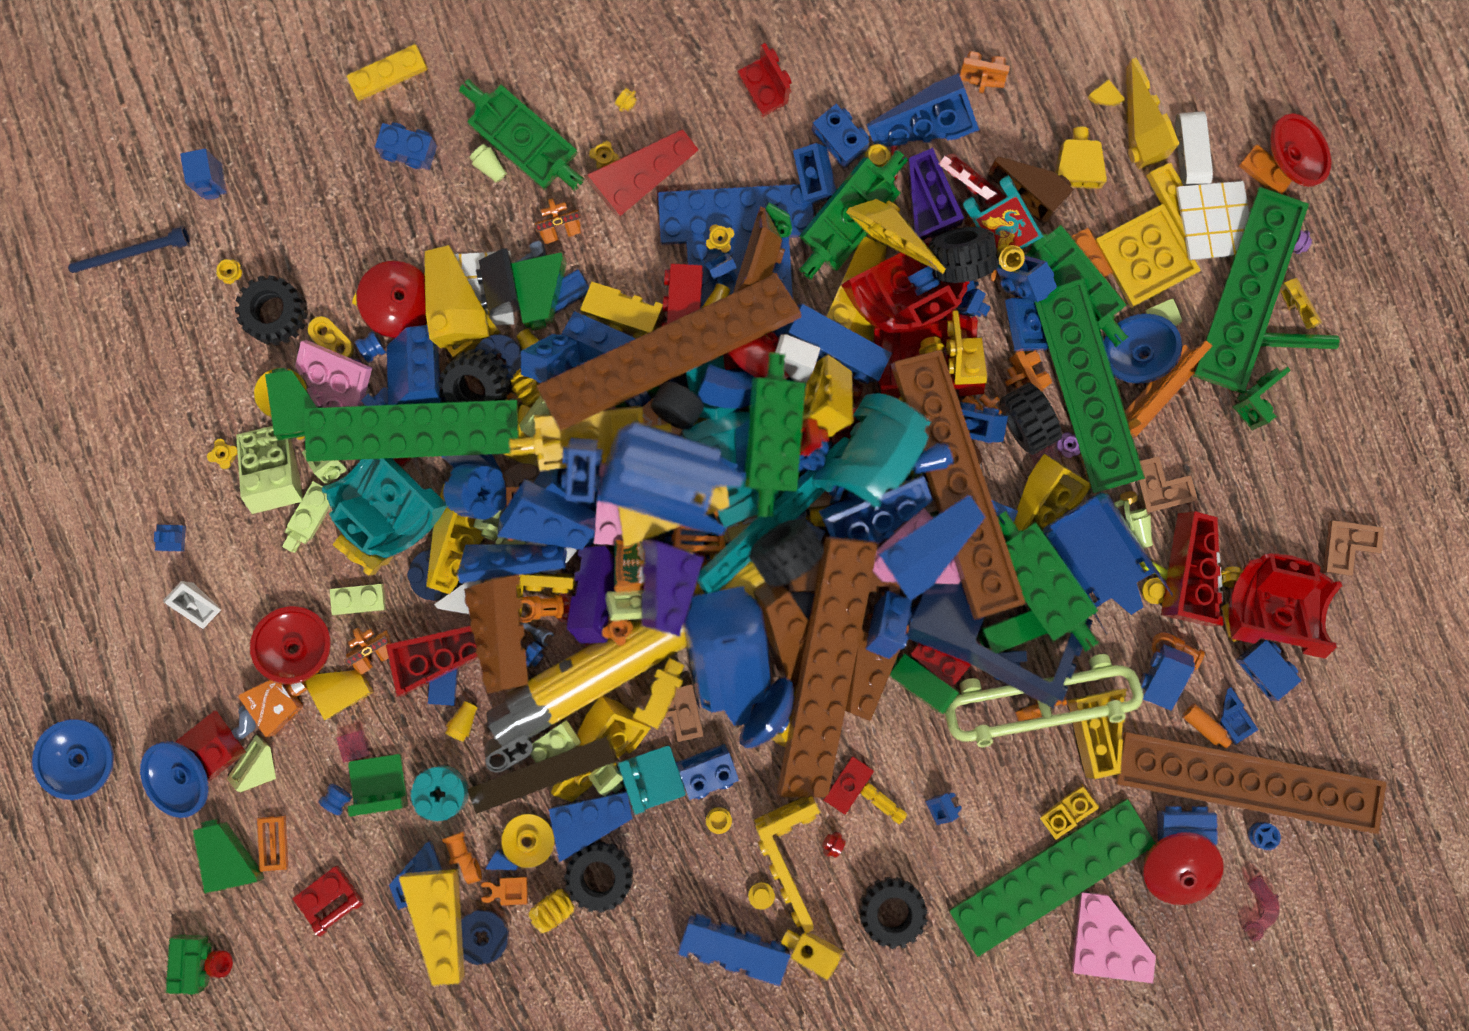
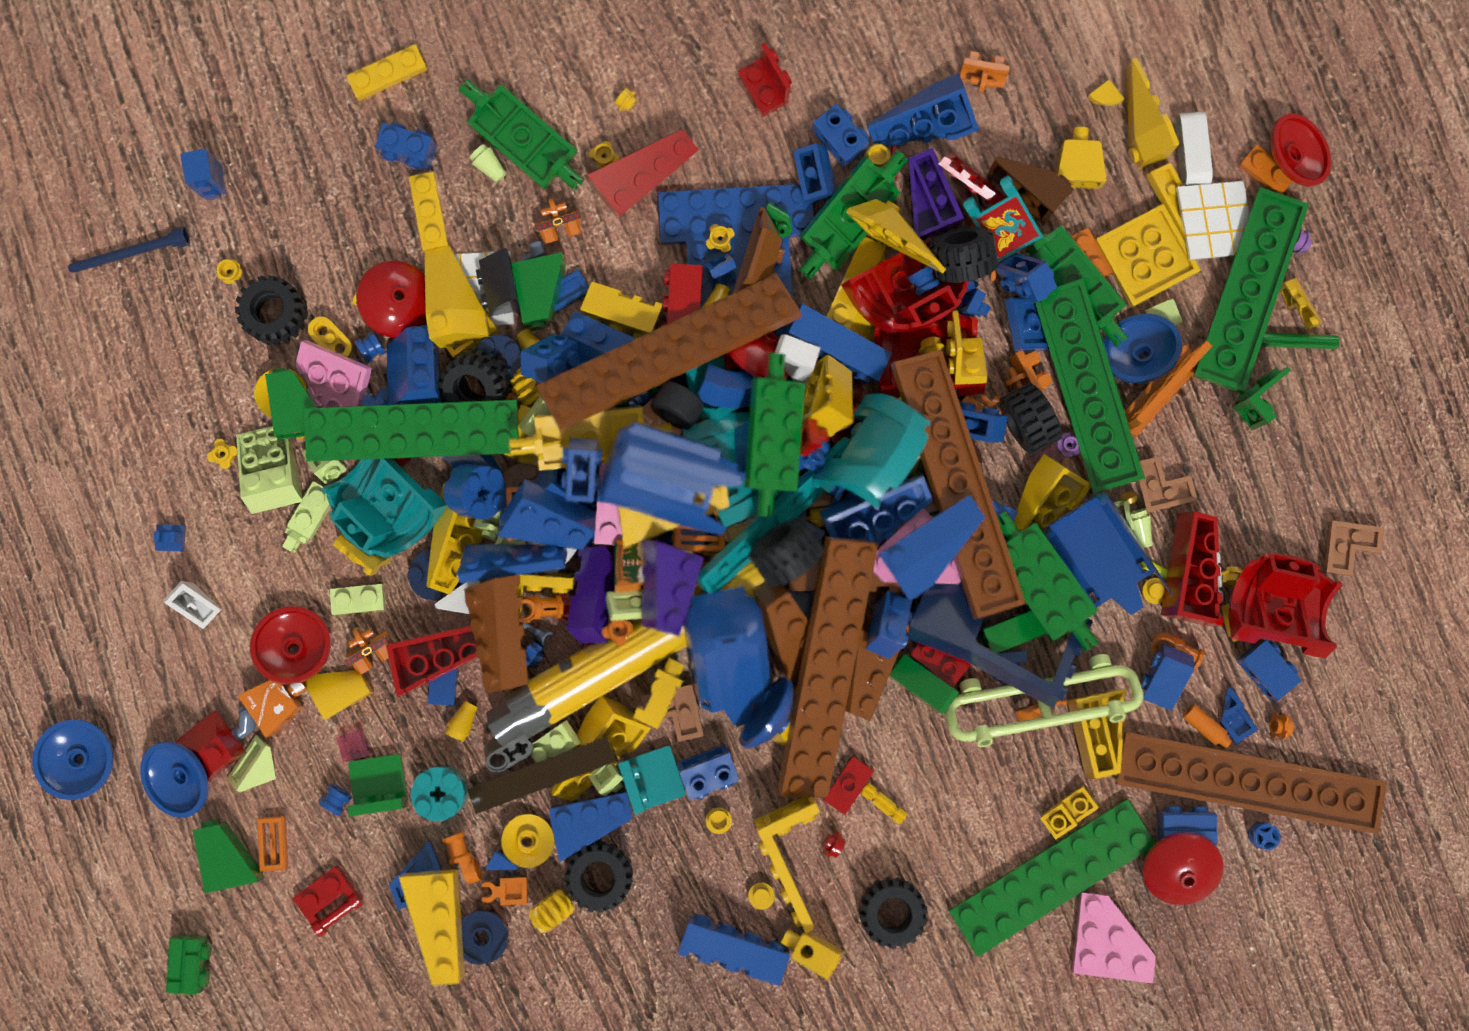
(218, 964): red tile -> none
(428, 211): none -> yellow plate
(933, 458): blue cone -> none
(943, 808): blue tile -> none
(1010, 257): yellow cone -> none
(1270, 906): clear pink piece -> none
(1281, 725): none -> orange plate

